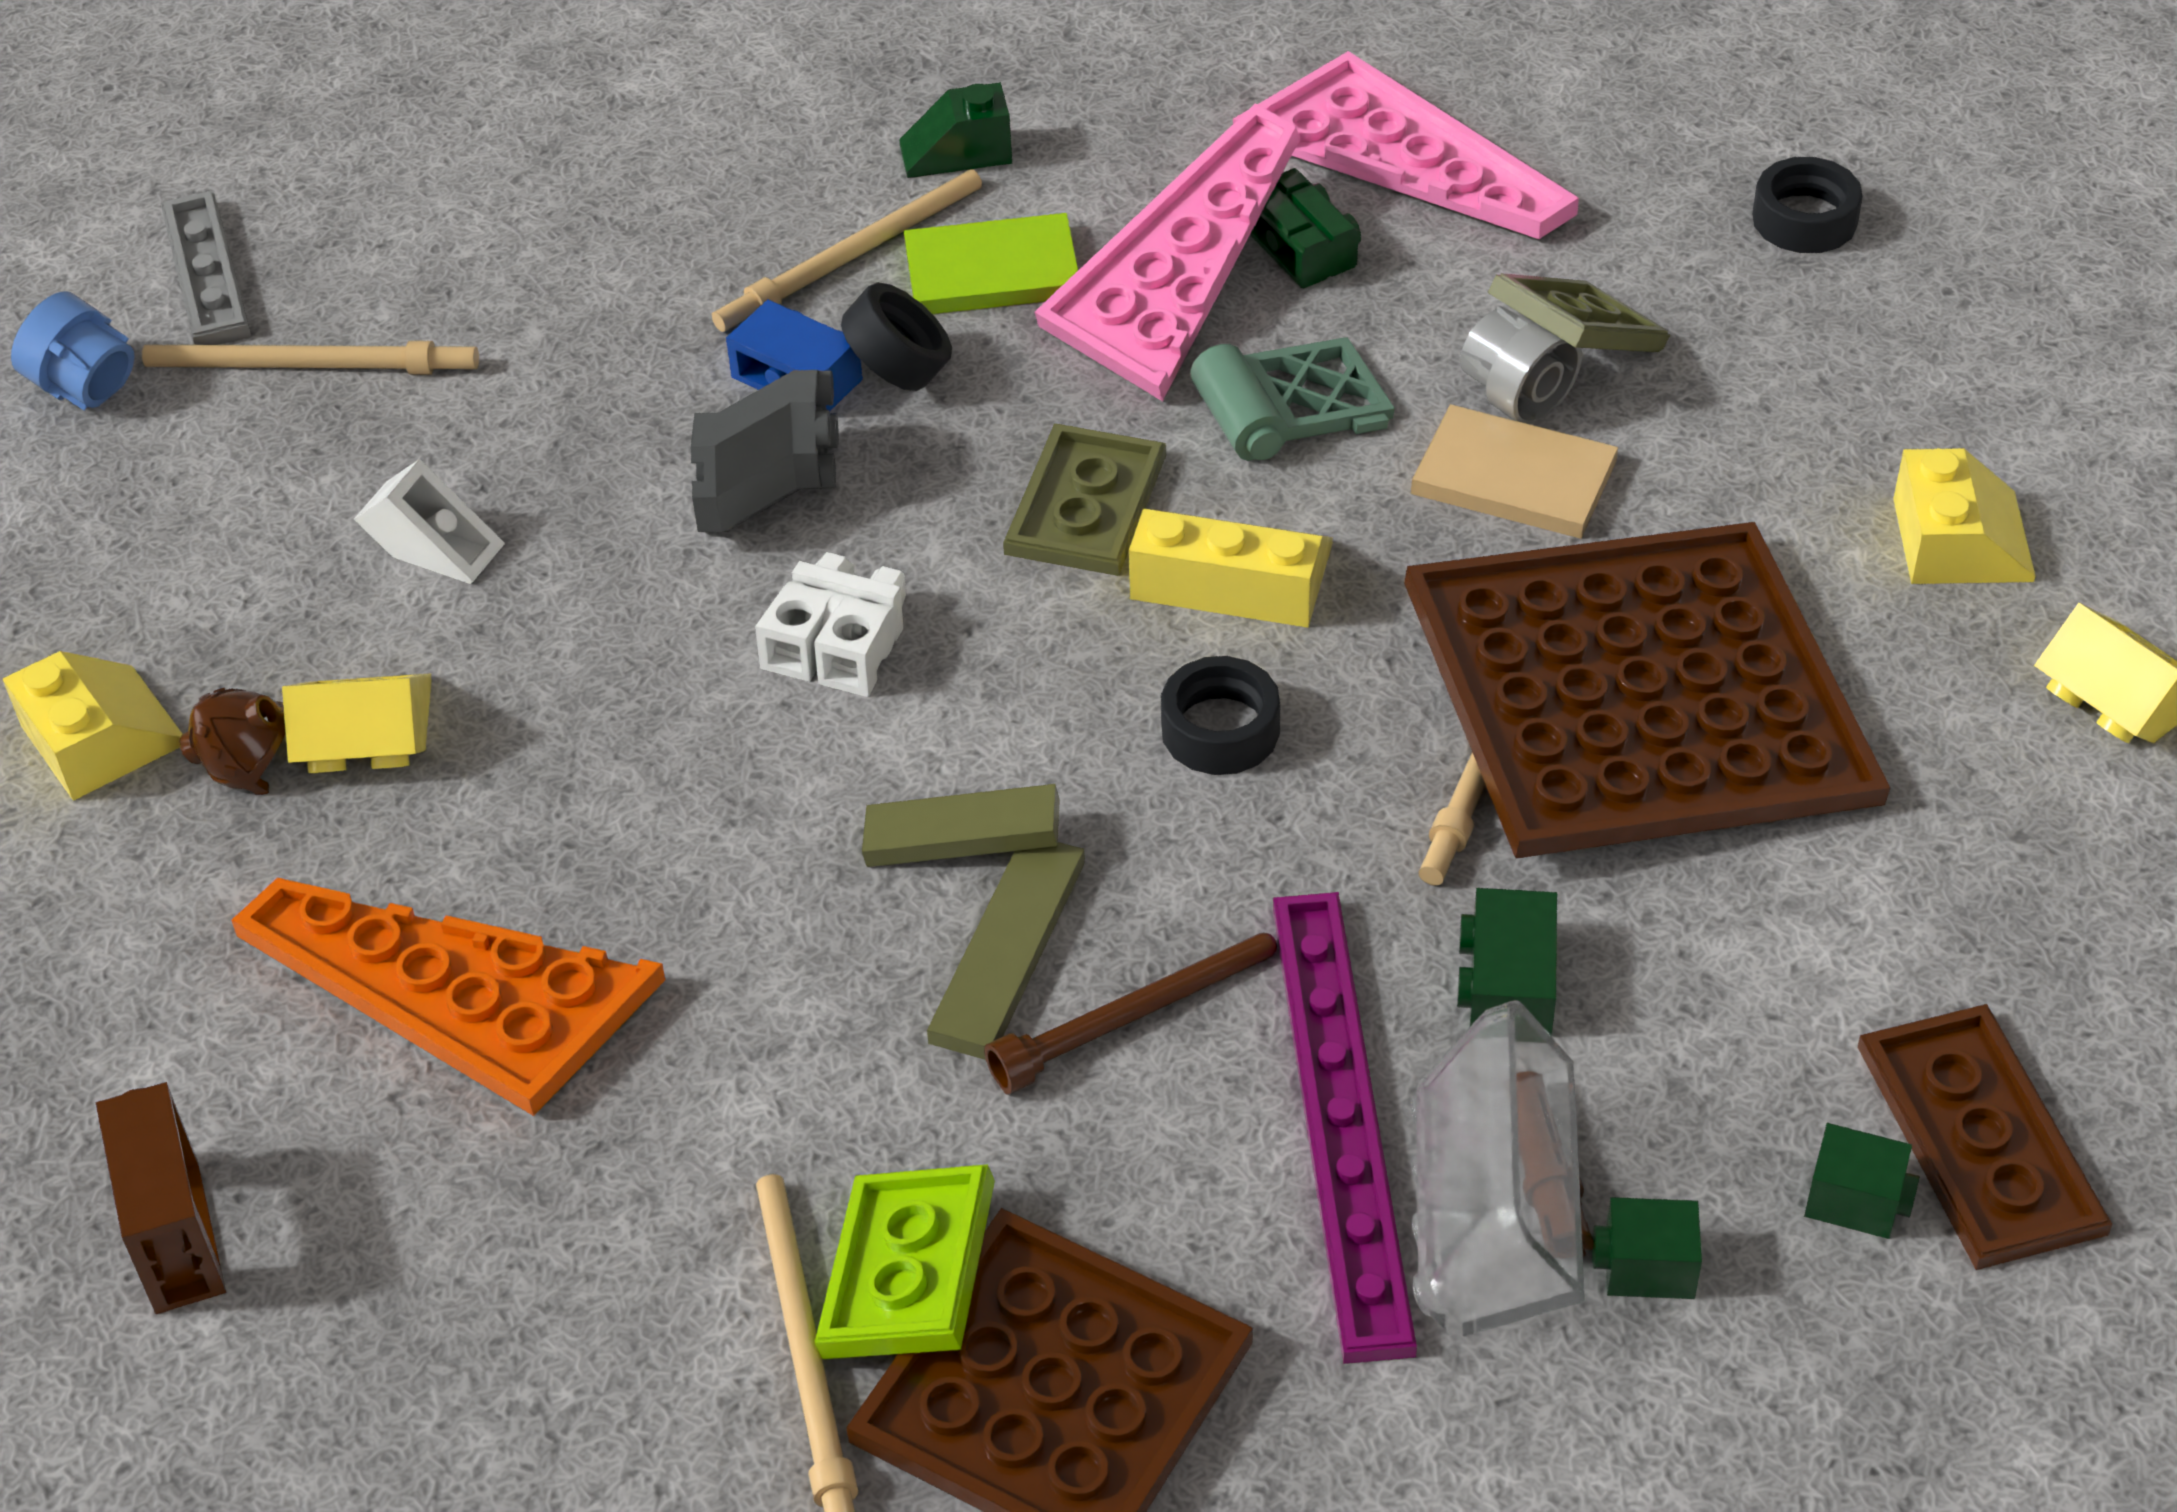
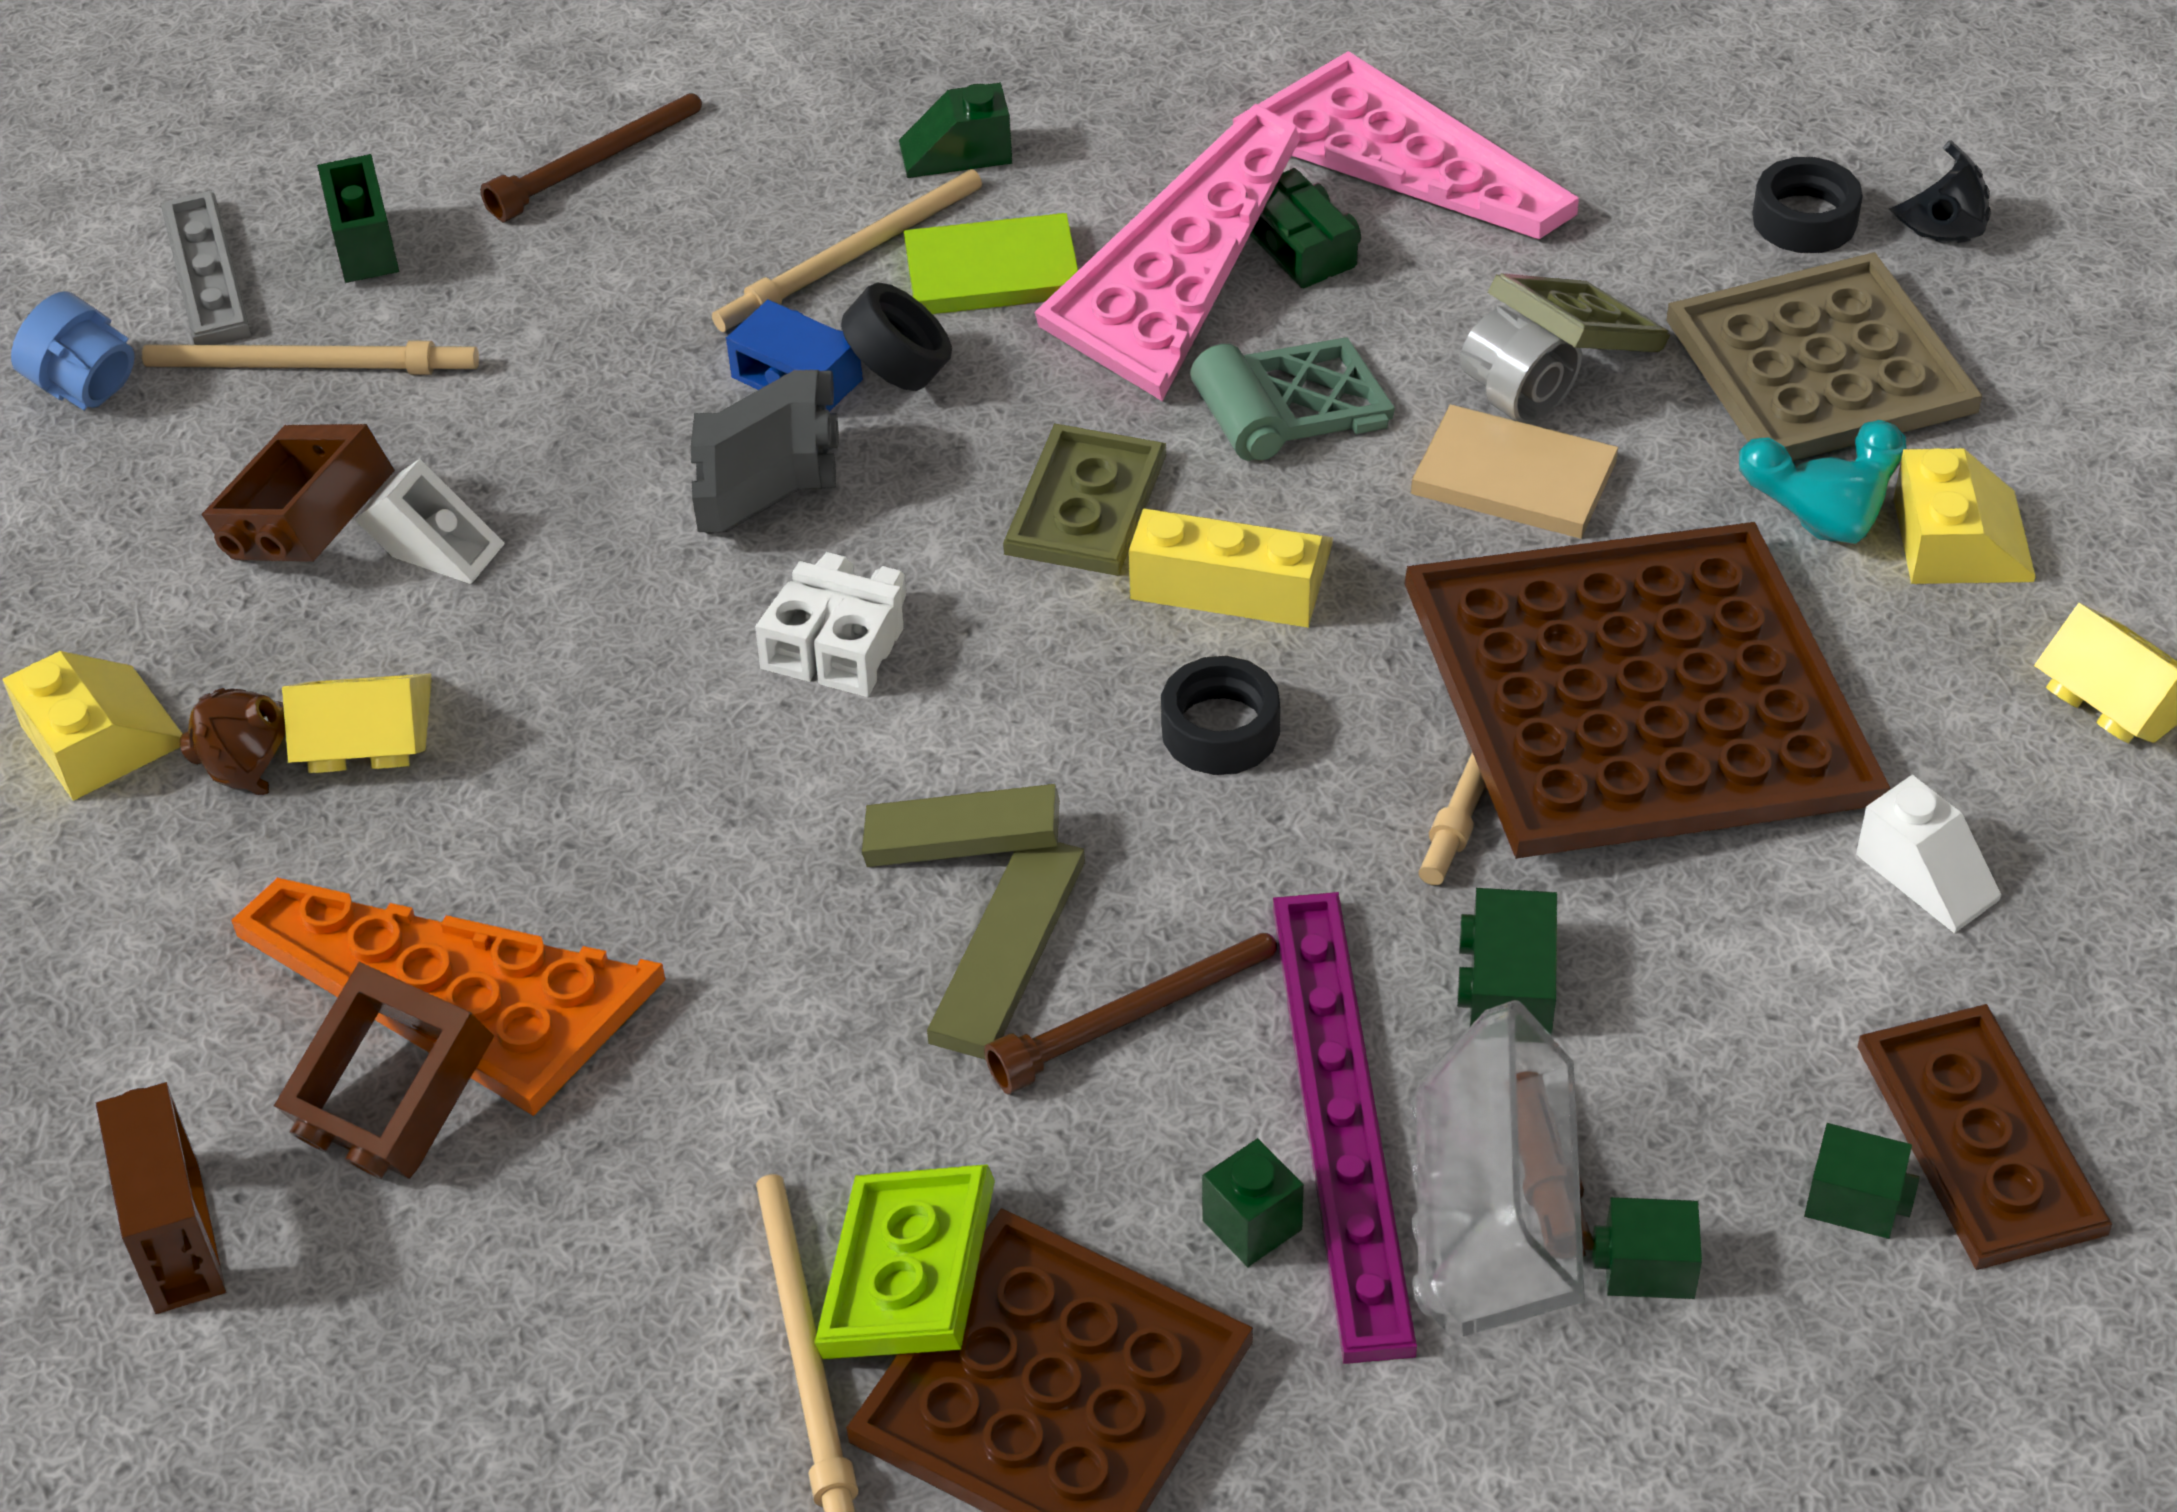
(298, 492): none -> reddish brown window
(358, 218): none -> dark green brick
(430, 1096): none -> reddish brown window
(508, 195): none -> reddish brown piece
(1252, 1202): none -> dark green brick
(1822, 356): none -> dark tan plate
(1829, 494): none -> teal head
(1927, 853): none -> white slope
(1952, 207): none -> black helmet

